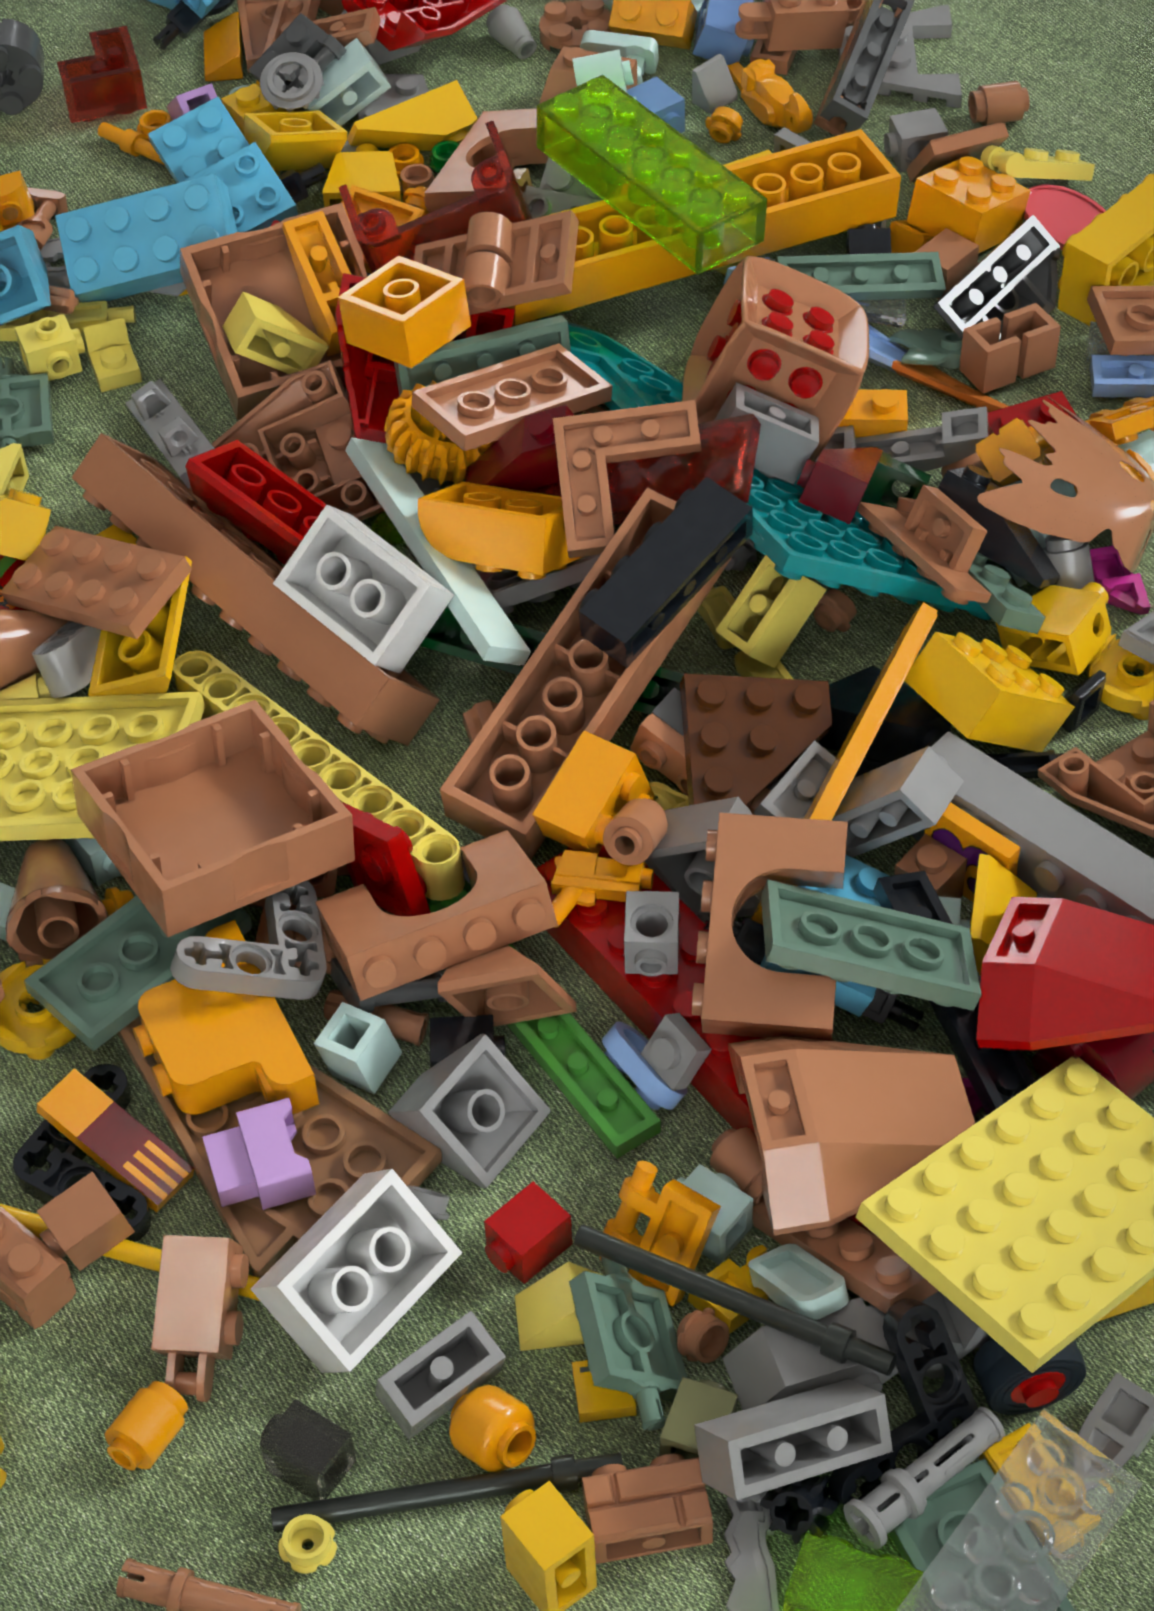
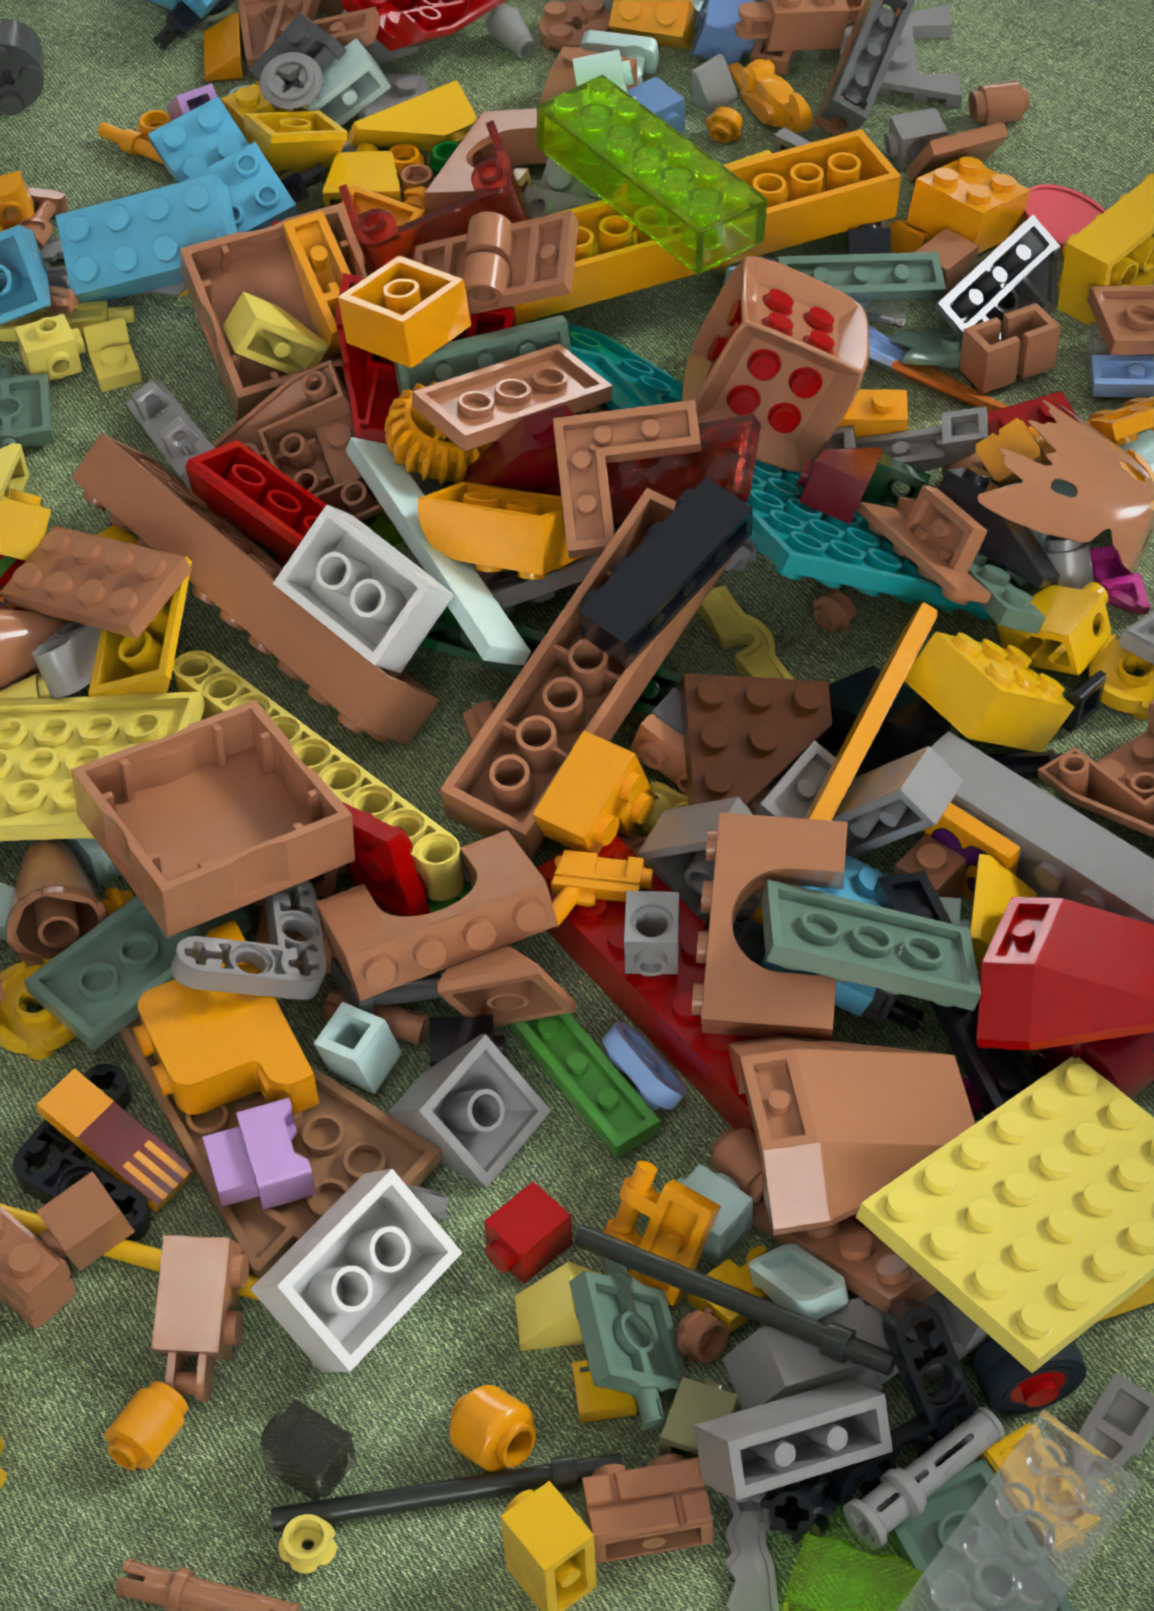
(104, 81): clear red brick -> none
(439, 1374): light grey brick -> none
(635, 831): nougat brick -> none
(675, 1051): light grey plate -> none
(769, 613): light yellow brick -> none
(785, 436): light grey brick -> none
(1037, 164): light yellow plate -> none

